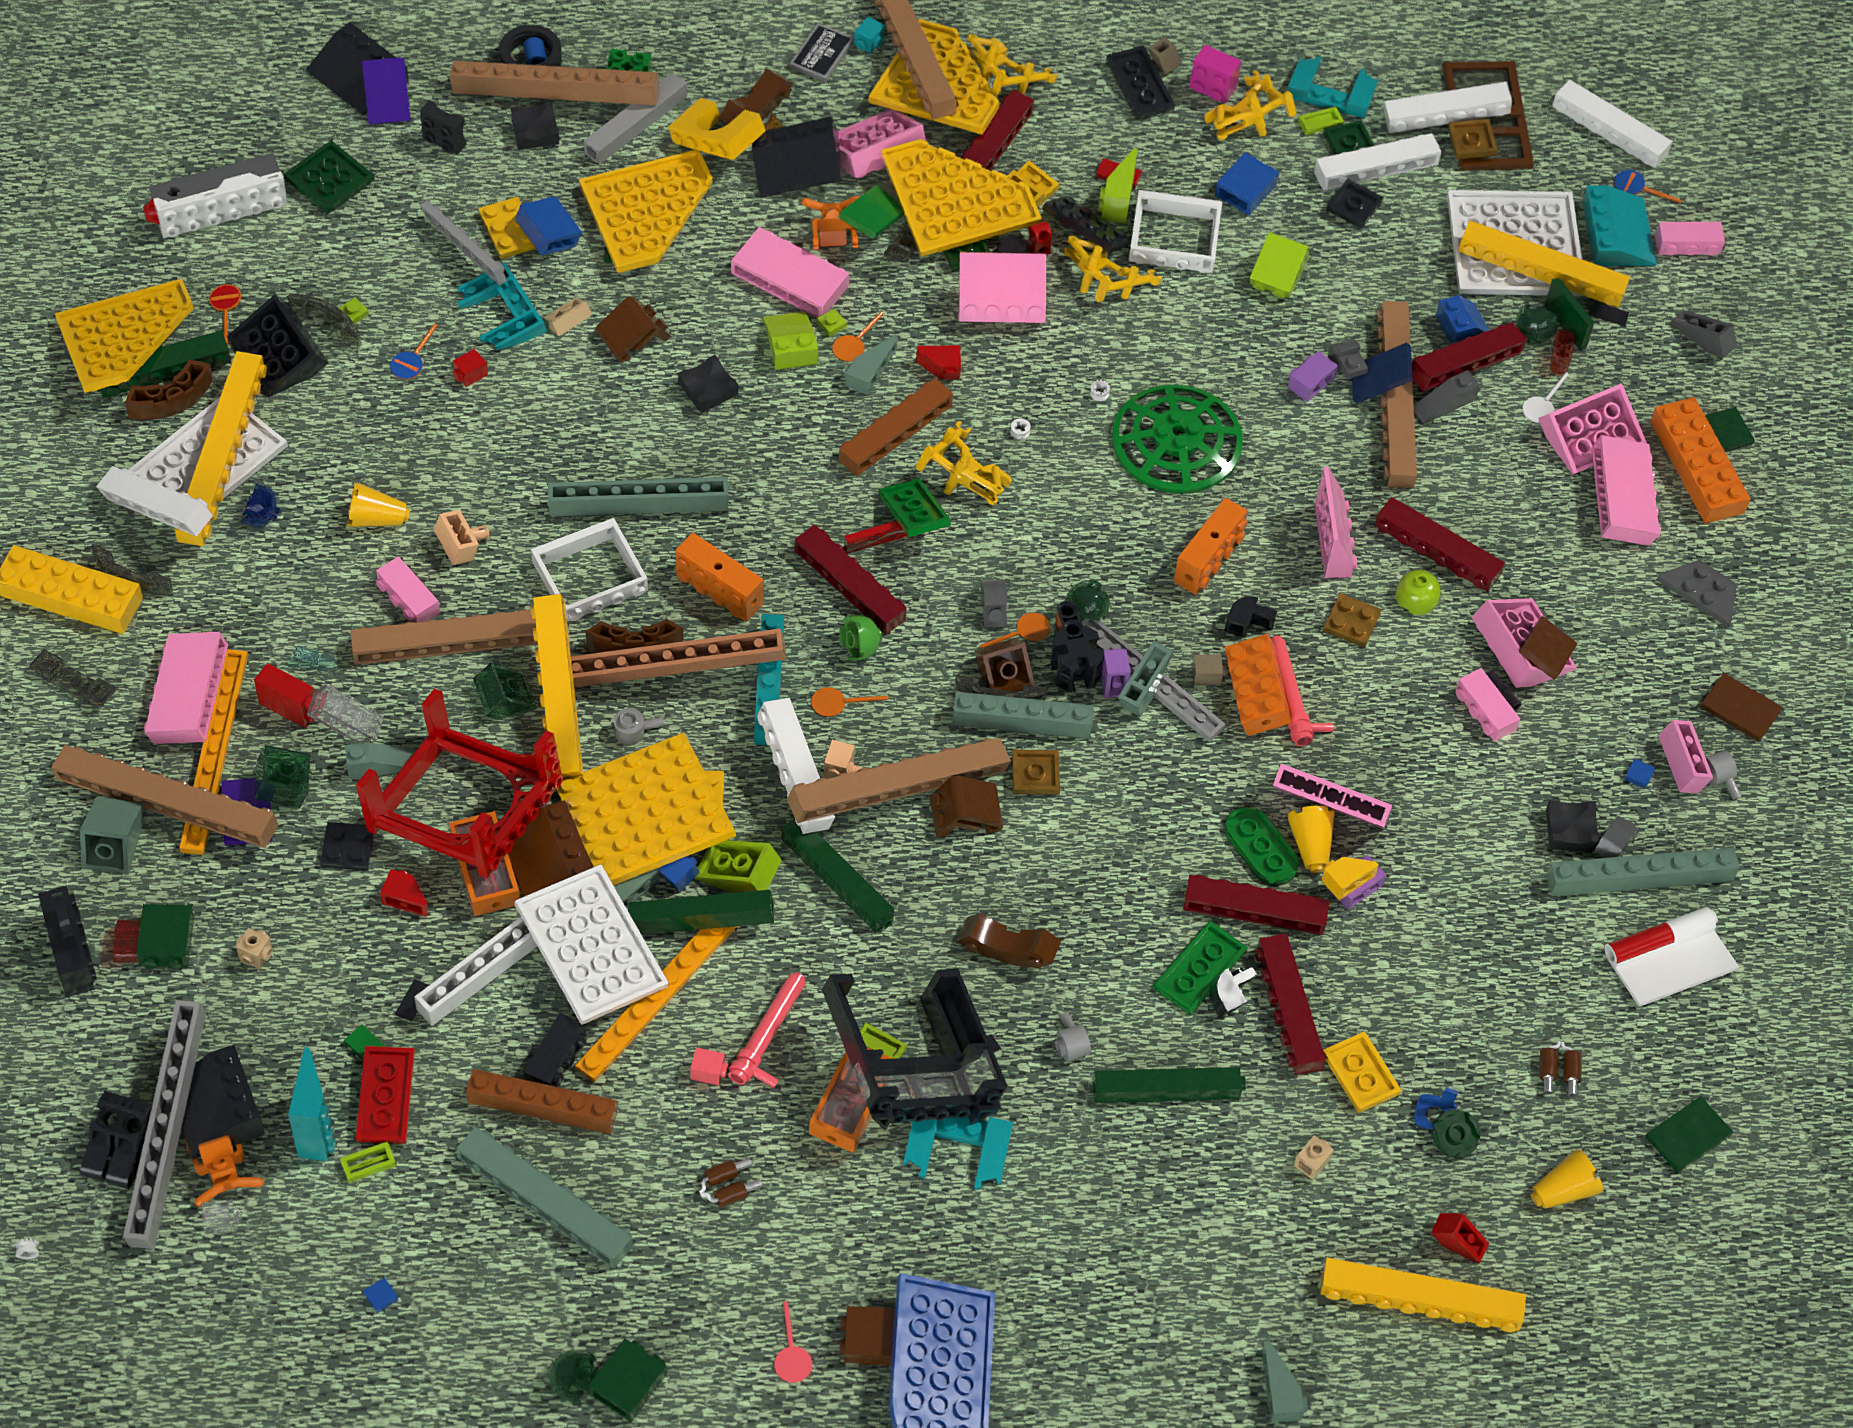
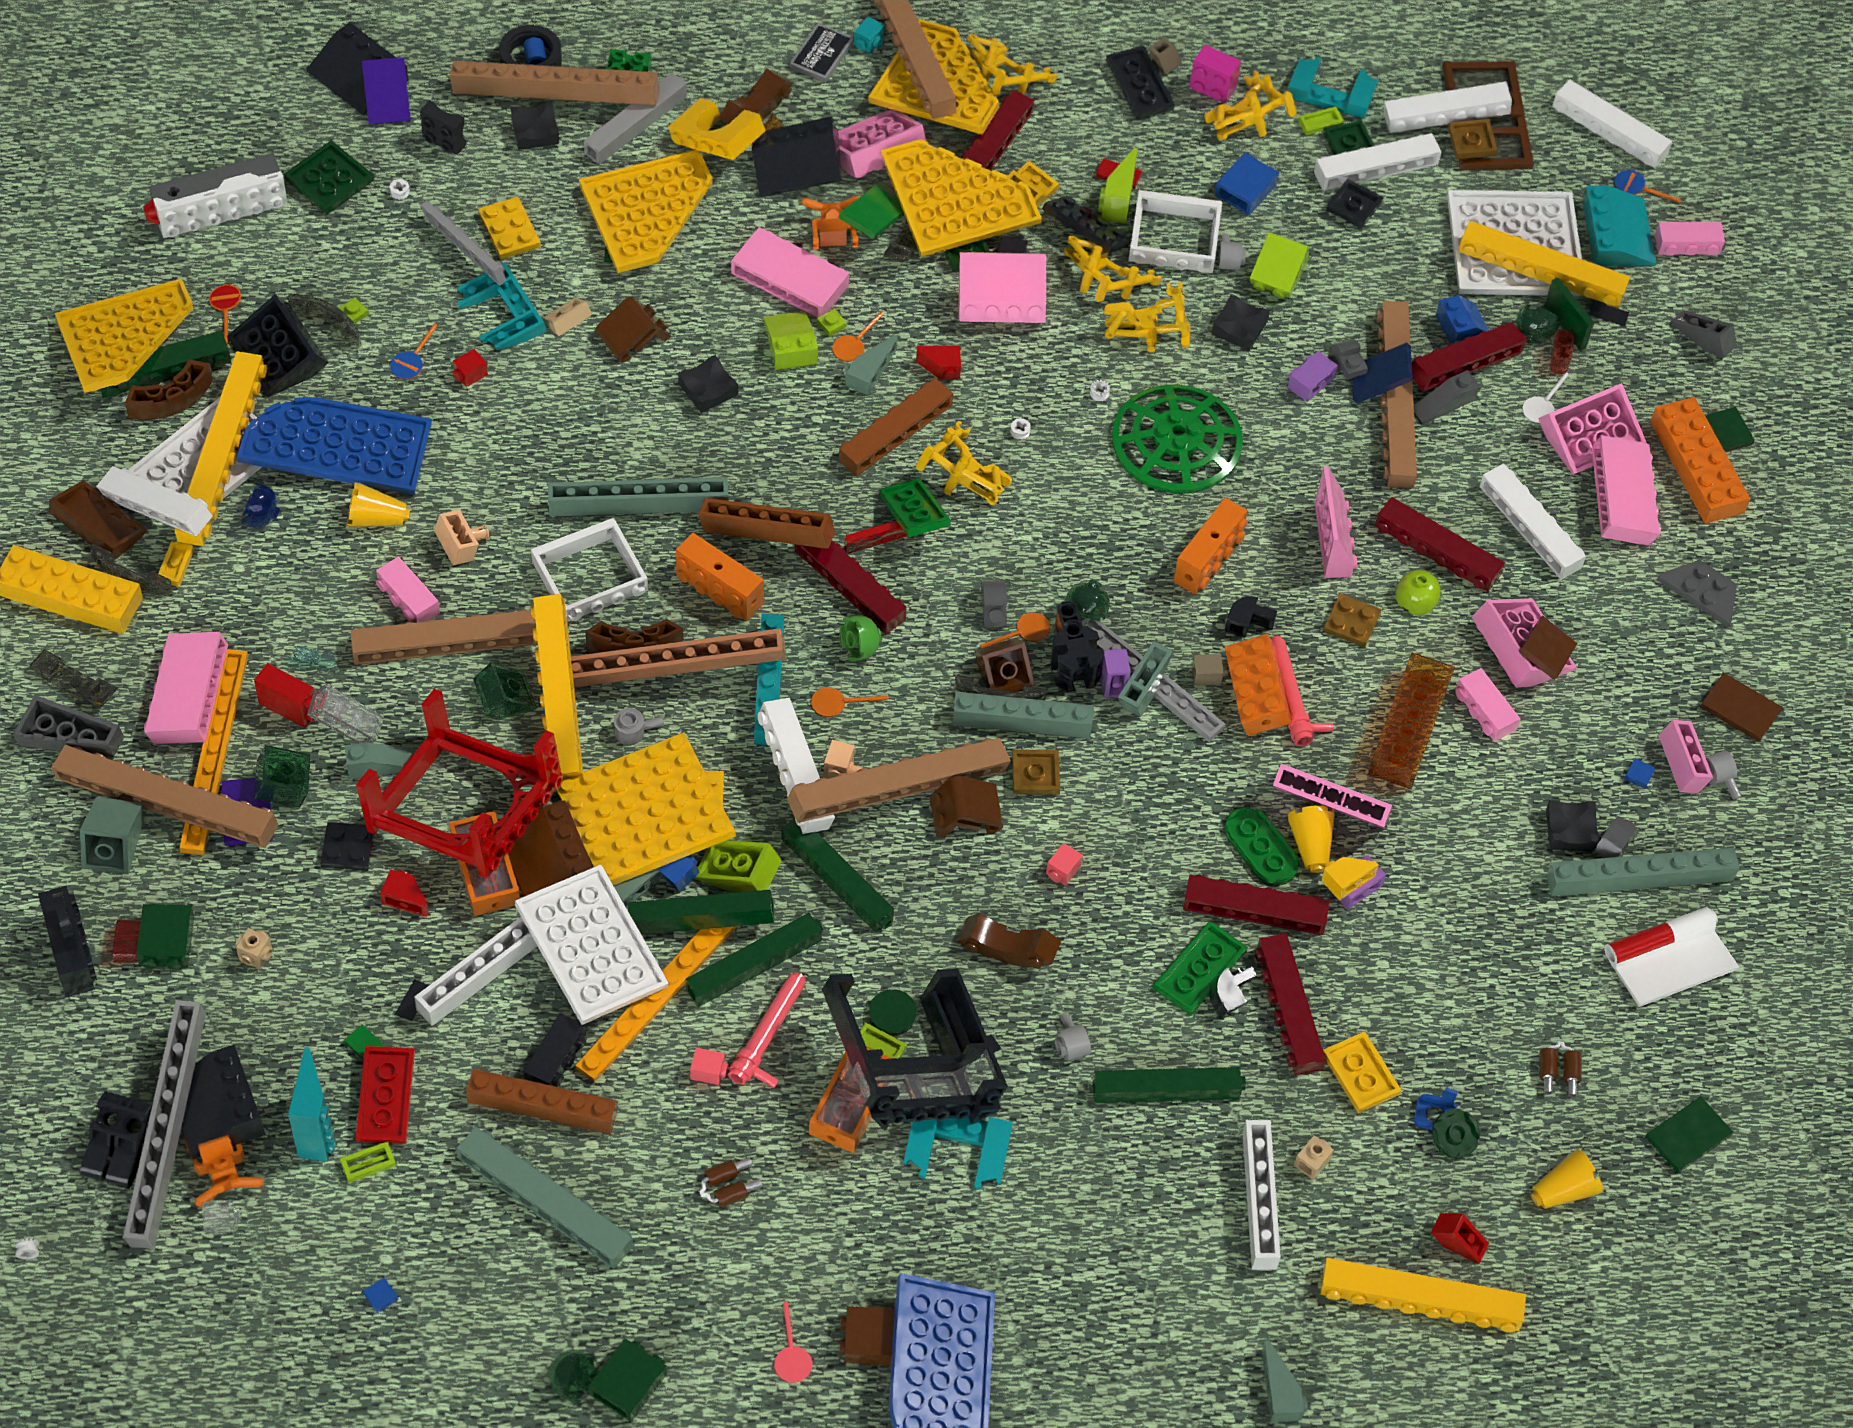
(55, 725): none -> dark grey wedge
(96, 519): none -> reddish brown slope
(176, 562): none -> yellow plate
(339, 443): none -> blue plate
(395, 193): none -> white bush
(548, 225): blue brick -> none
(754, 959): none -> dark green brick
(766, 523): none -> dark orange brick
(892, 1012): none -> dark green tile
(1040, 236): red leg -> none
(1064, 864): none -> coral brick
(1147, 317): none -> yellow piece
(1230, 254): none -> light grey piece
(1240, 322): none -> black brick
(1261, 1195): none -> white brick
(1411, 720): none -> clear orange brick
(1505, 691): black pin -> none
(1532, 521): none -> white brick

